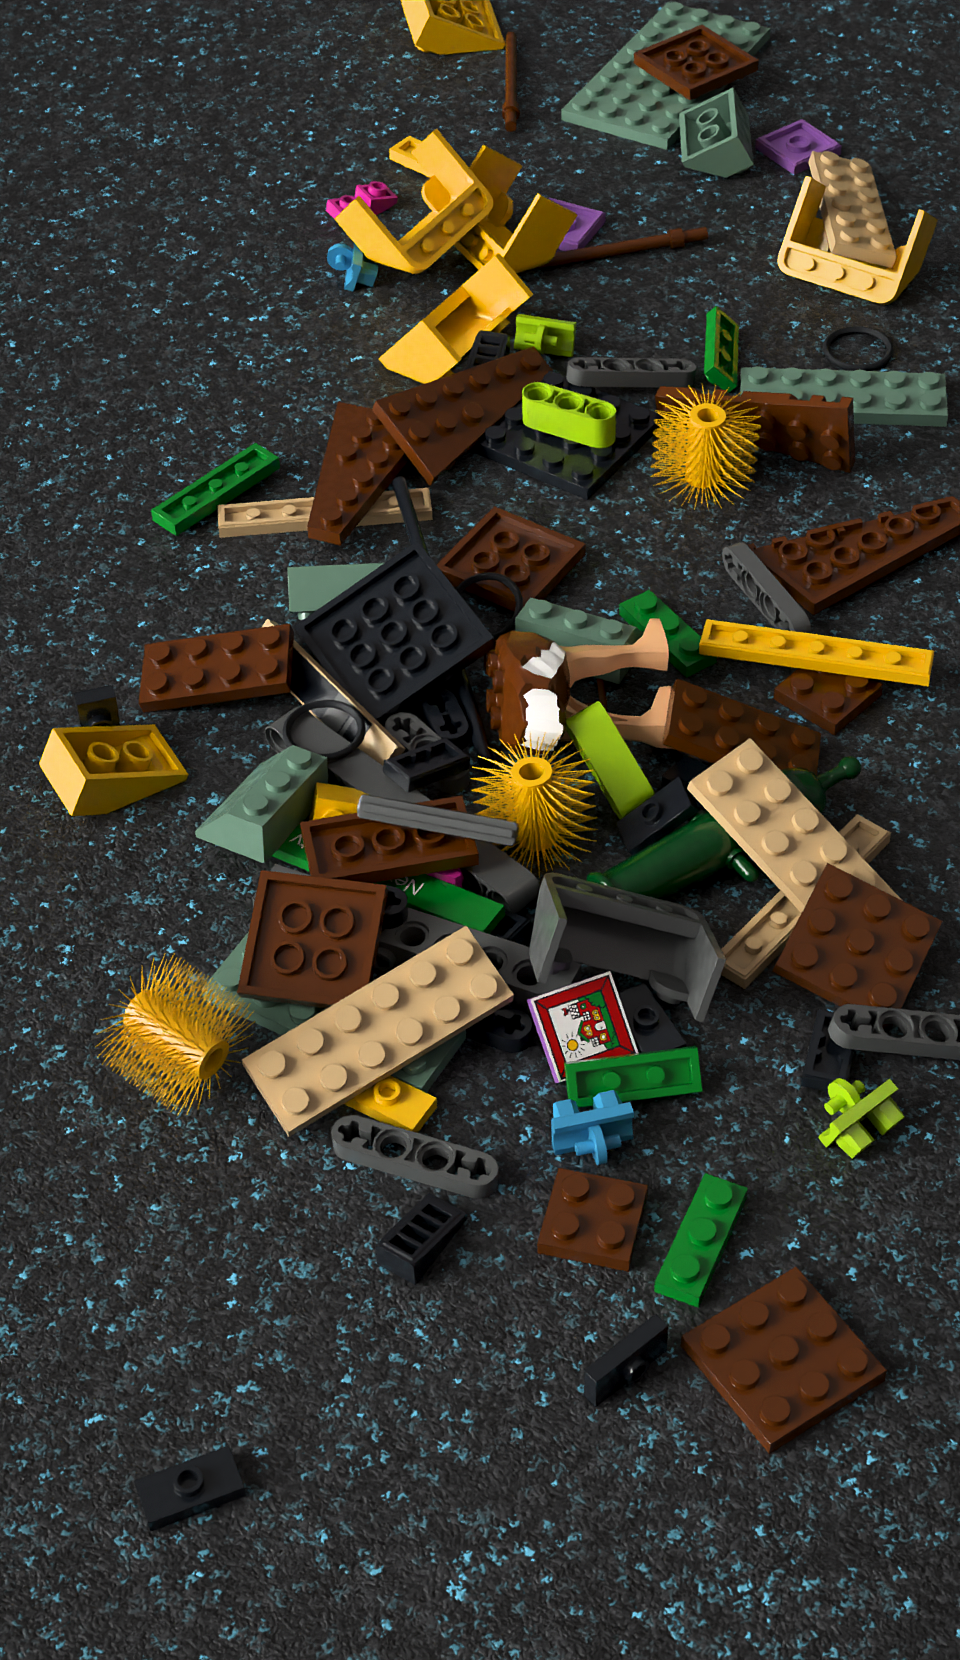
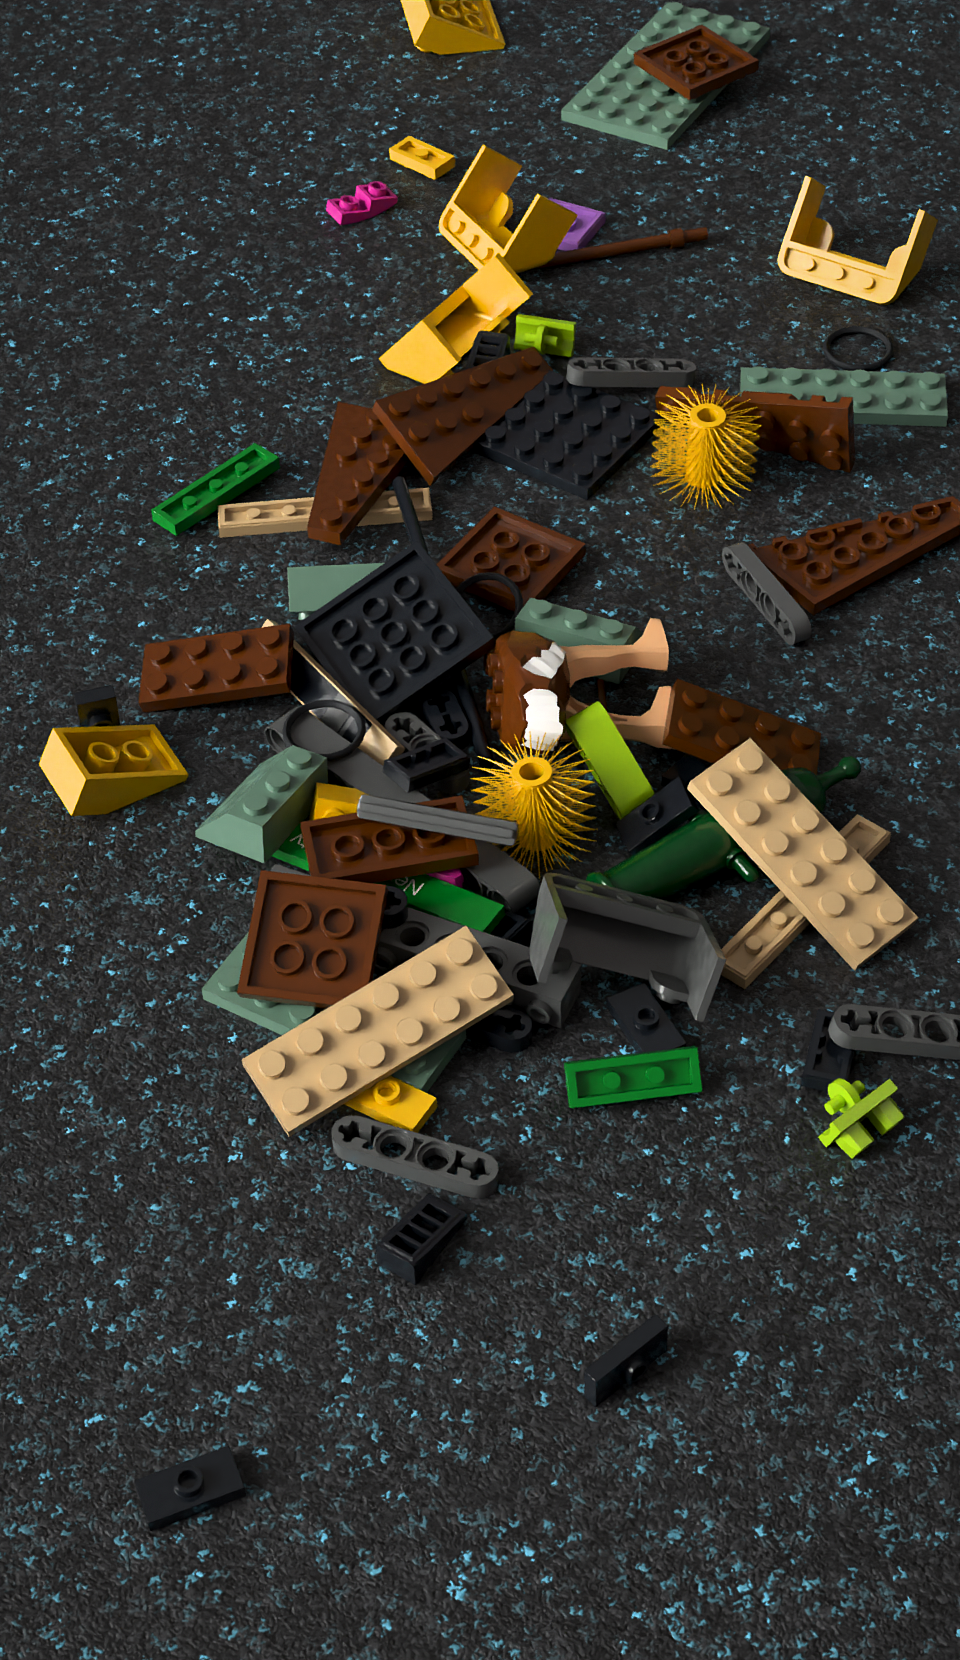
(175, 1033): yellow piece -> none
(357, 265): dark azure hips -> none
(451, 193): yellow windscreen -> none
(510, 107): reddish brown bar -> none
(569, 415): lime beam -> none
(581, 1023): tile -> none
(592, 1219): reddish brown plate -> none
(594, 1129): dark azure hips -> none
(681, 638): green plate -> none
(701, 1240): green plate -> none
(717, 136): sand green slope -> none
(721, 349): green plate -> none
(783, 1359): reddish brown plate -> none
(793, 145): medium lavender tile -> none
(817, 652): yellow tile -> none
(826, 697): reddish brown plate -> none
(852, 209): tan plate -> none
(857, 943): reddish brown plate -> none

